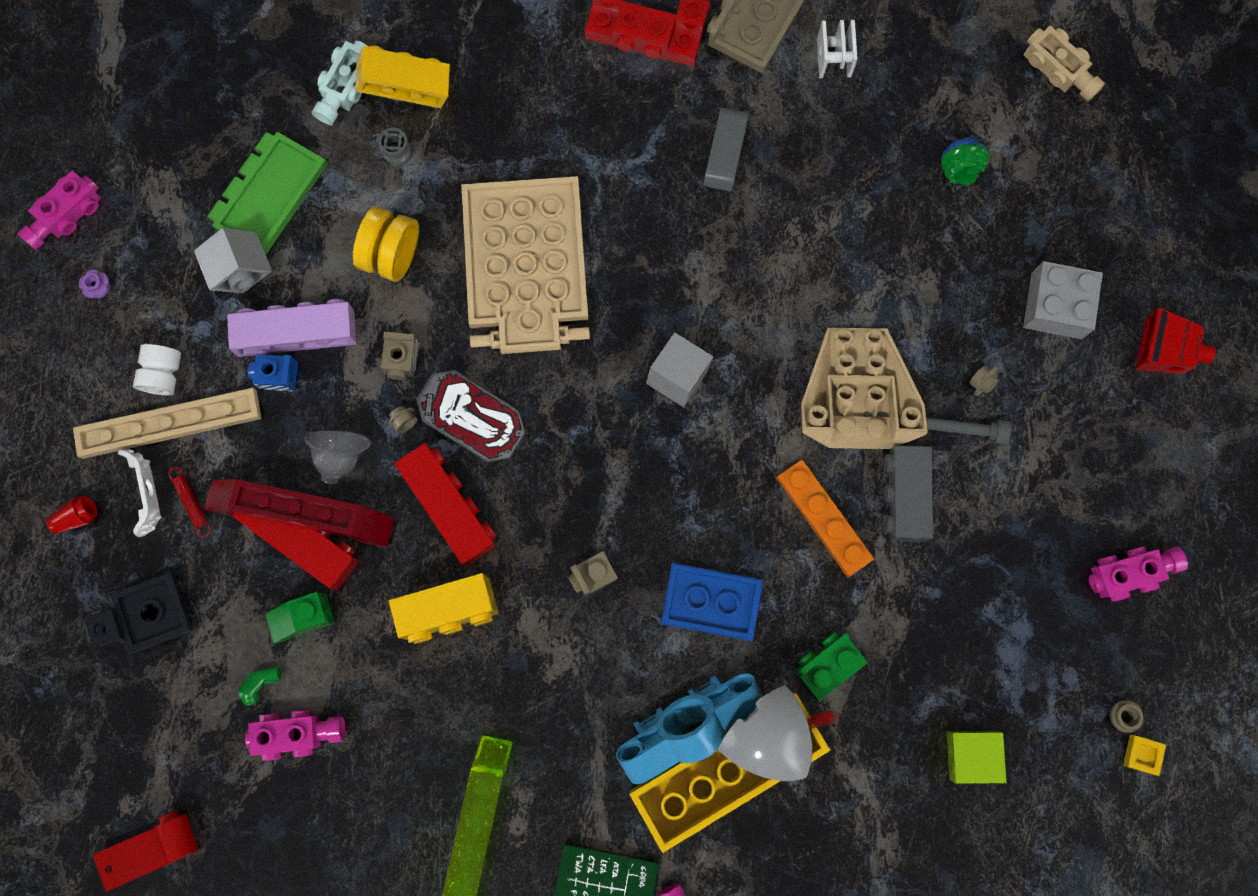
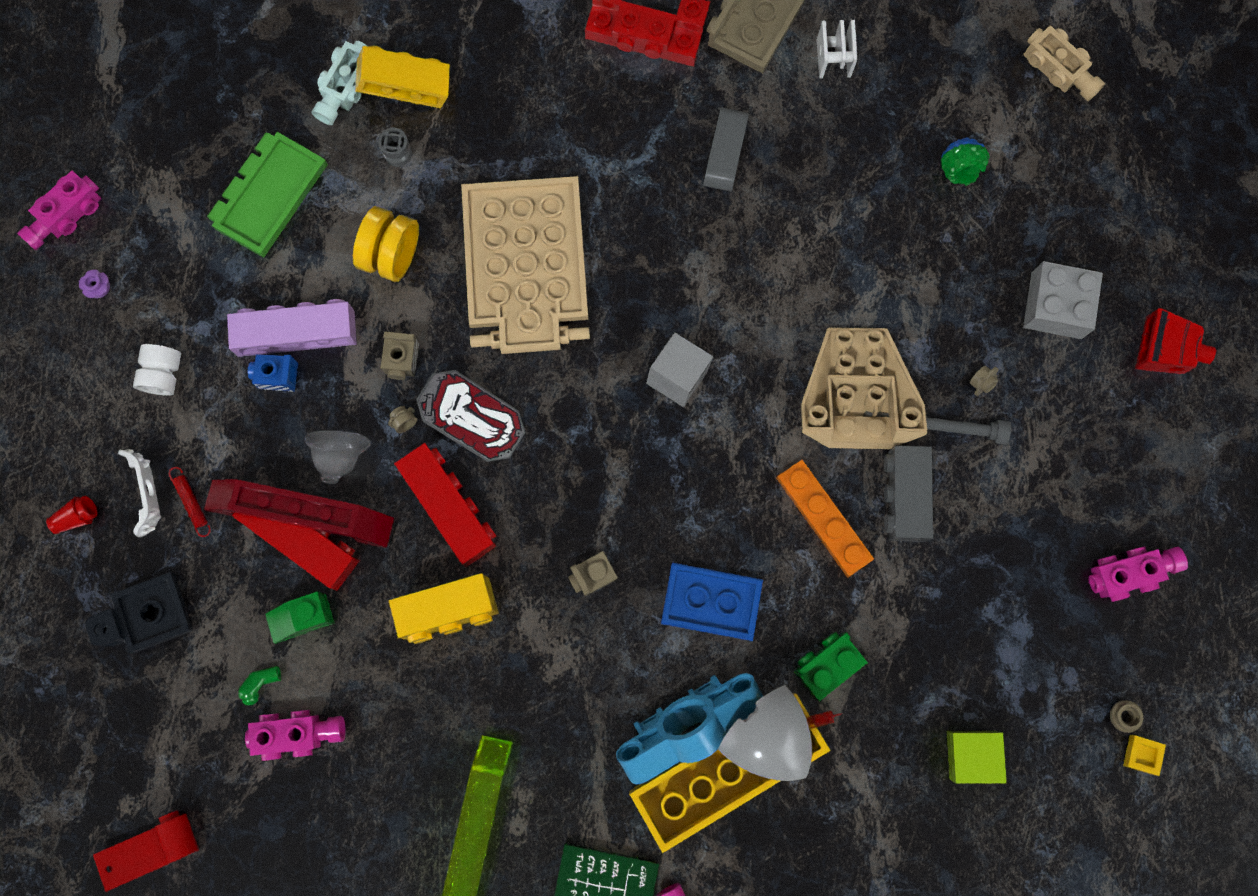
(167, 423): tan plate -> none
(232, 260): light grey head -> none

